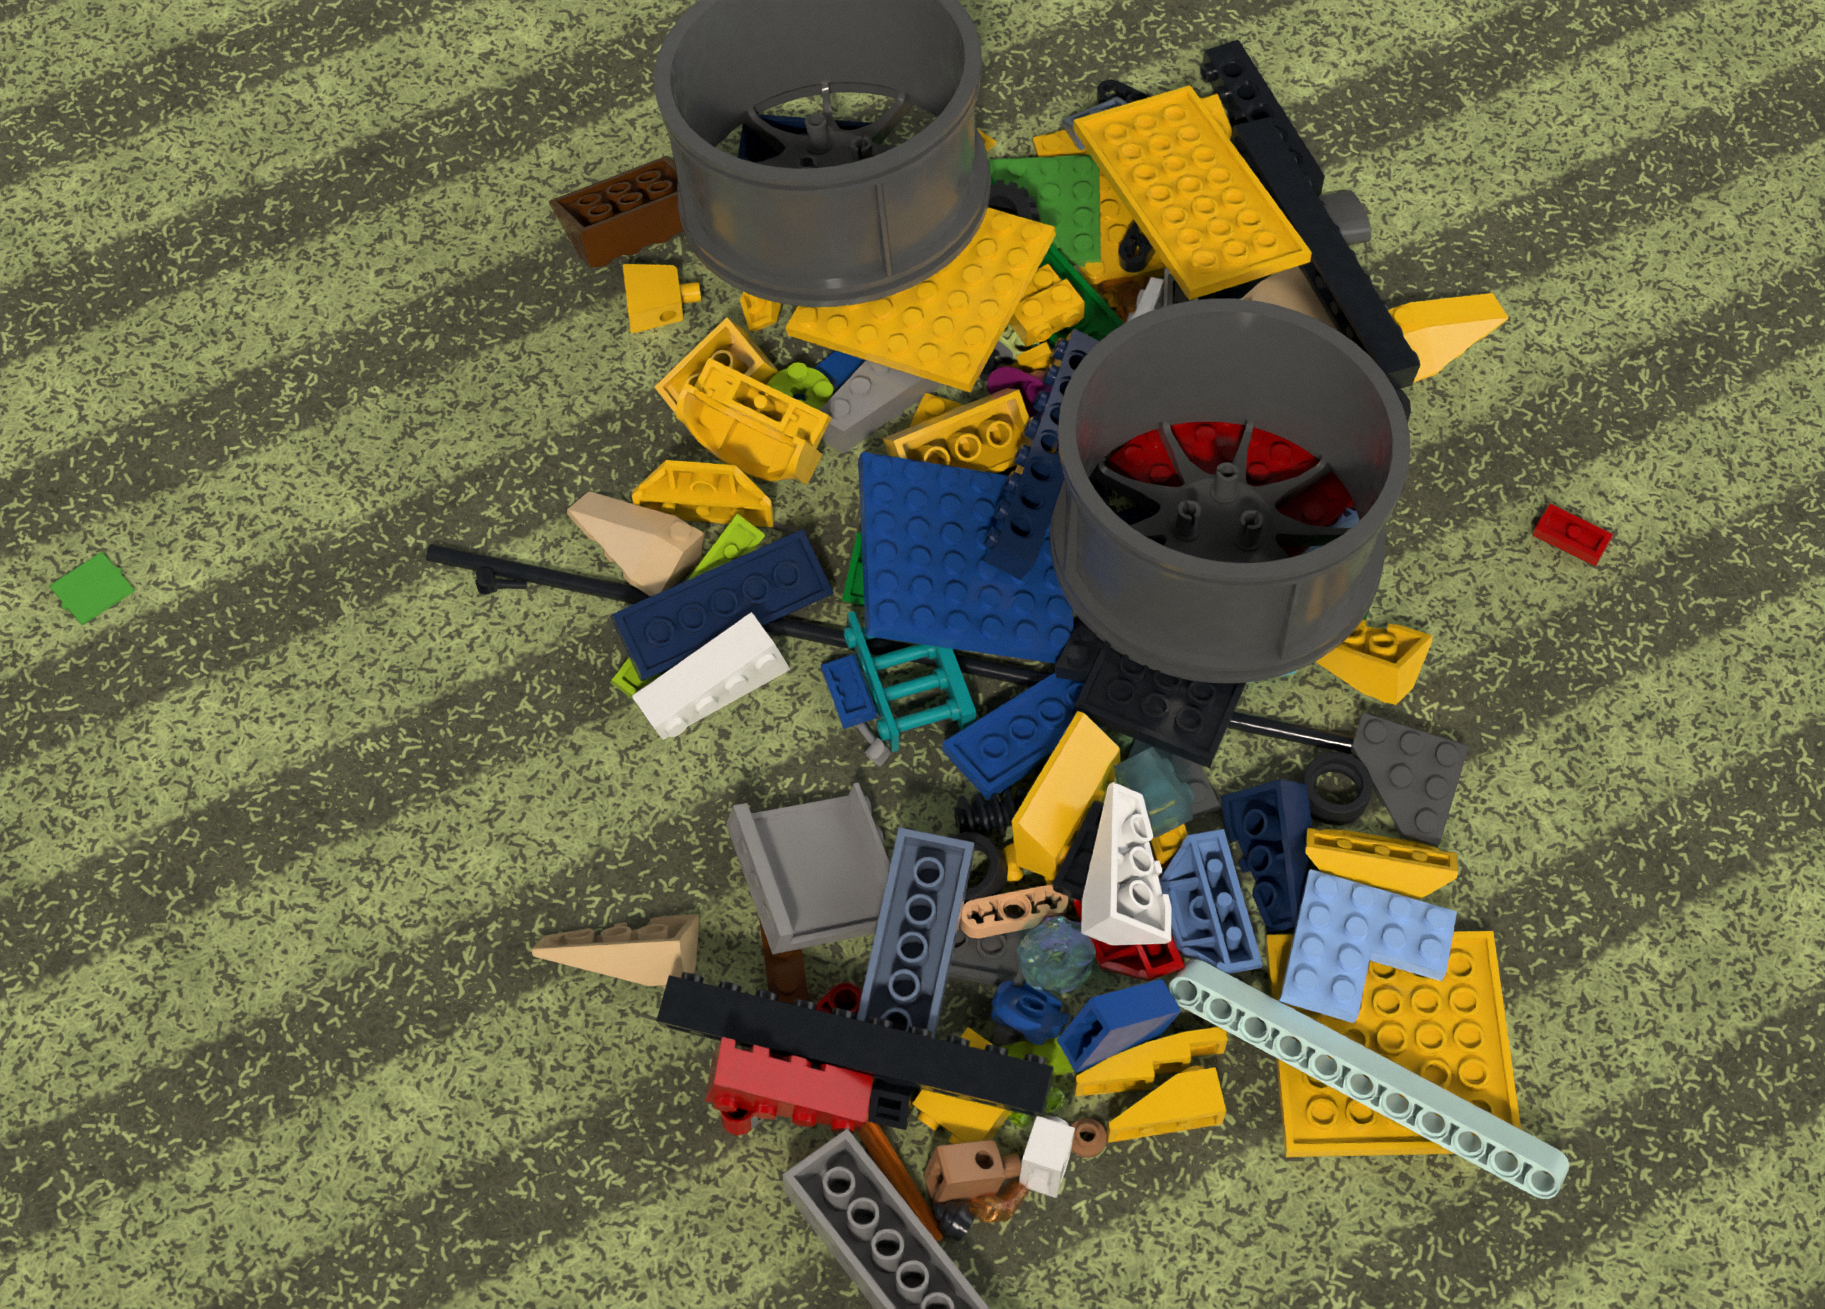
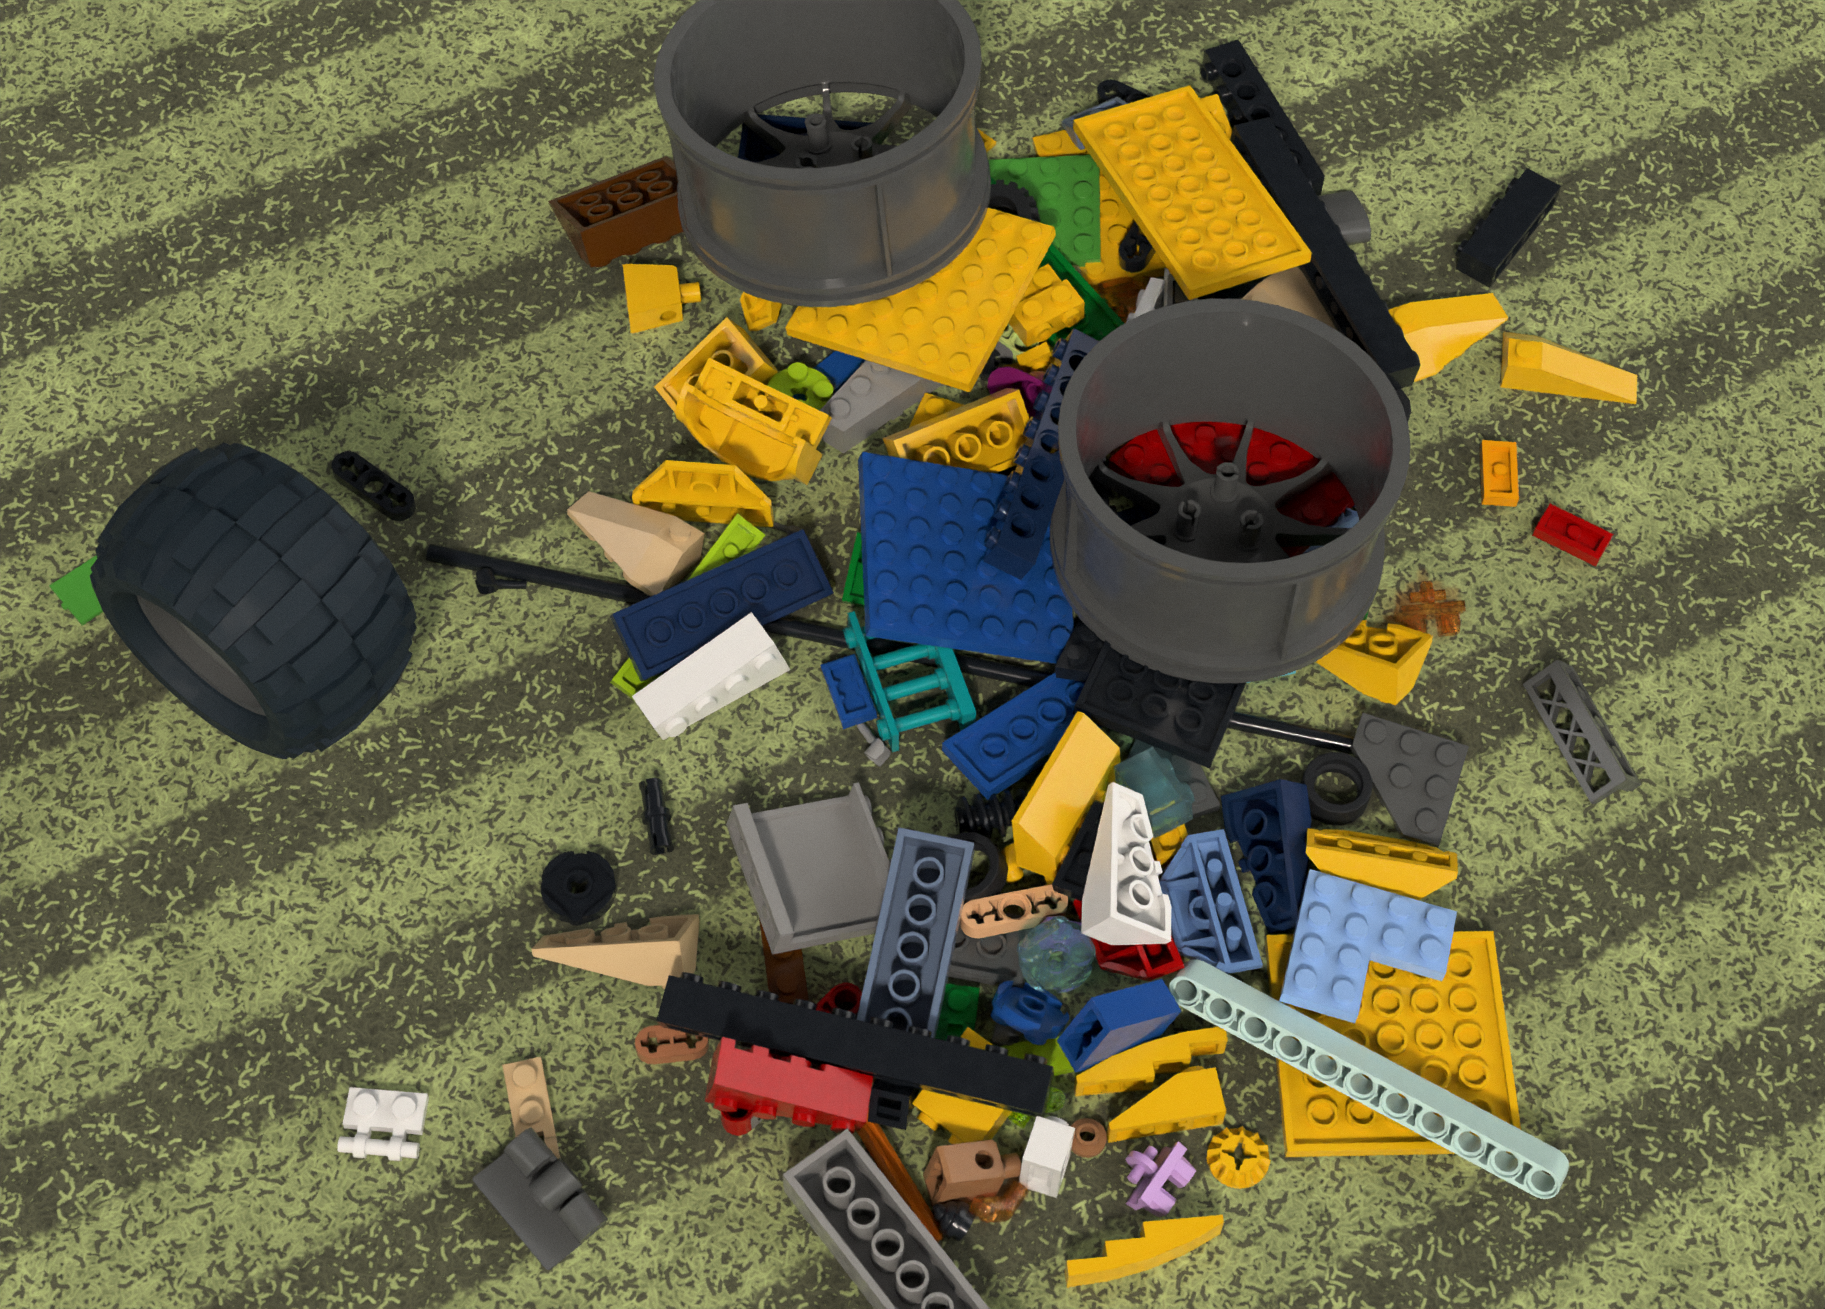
(254, 599): none -> black wheel
(370, 473): none -> black beam
(383, 1112): none -> white plate
(530, 1100): none -> tan plate
(540, 1199): none -> dark grey panel
(578, 867): none -> black plate
(656, 816): none -> black pin
(668, 1052): none -> nougat beam
(958, 1011): none -> green plate
(1158, 1244): none -> yellow slope
(1167, 1165): none -> lavender hips
(1224, 1167): none -> yellow gear
(1446, 613): none -> clear orange hips
(1499, 473): none -> light orange plate
(1507, 227): none -> black brick
(1550, 368): none -> yellow wedge
(1591, 723): none -> dark grey fence

